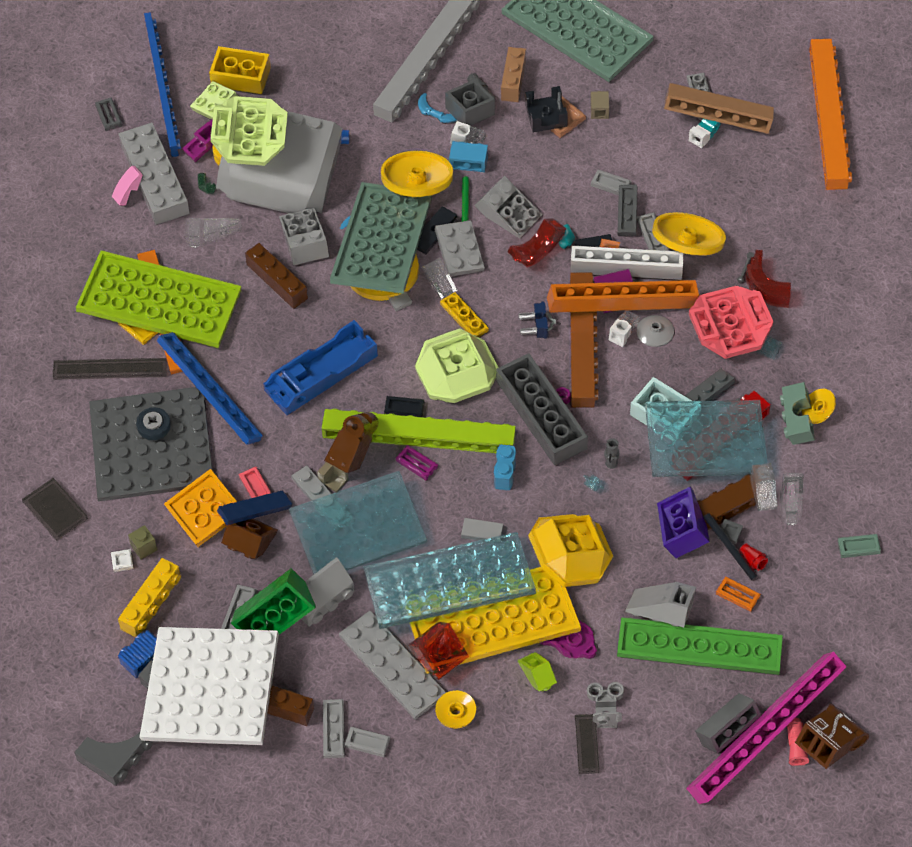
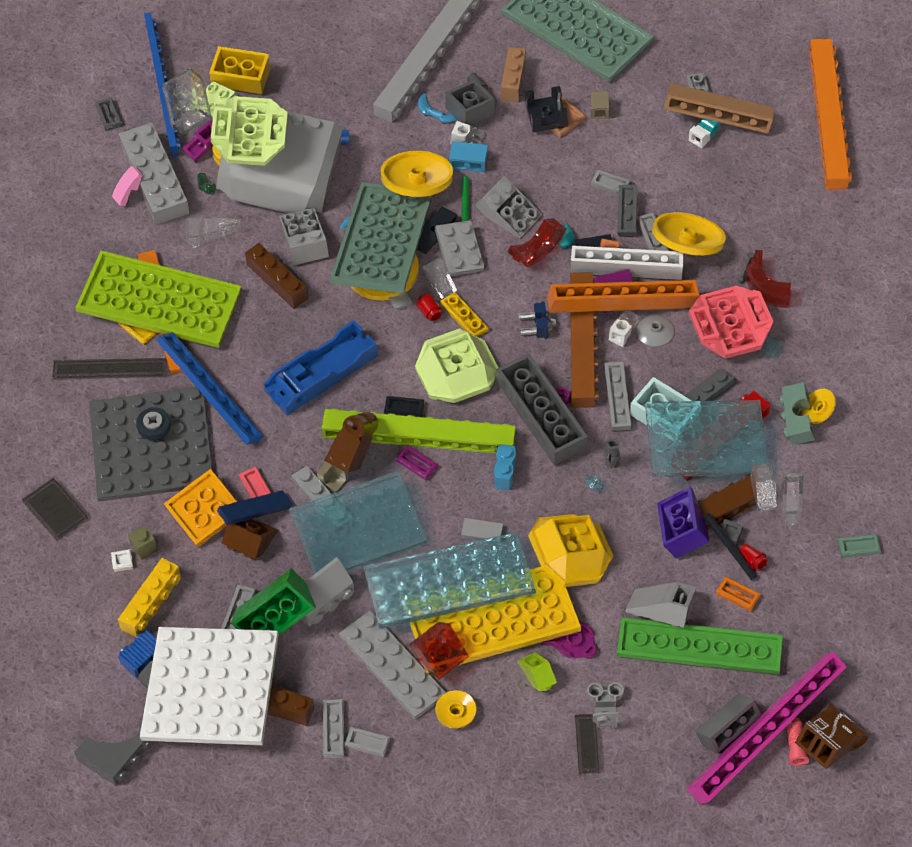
(186, 101): none -> clear brick
(429, 307): none -> red brick
(617, 396): none -> light grey plate

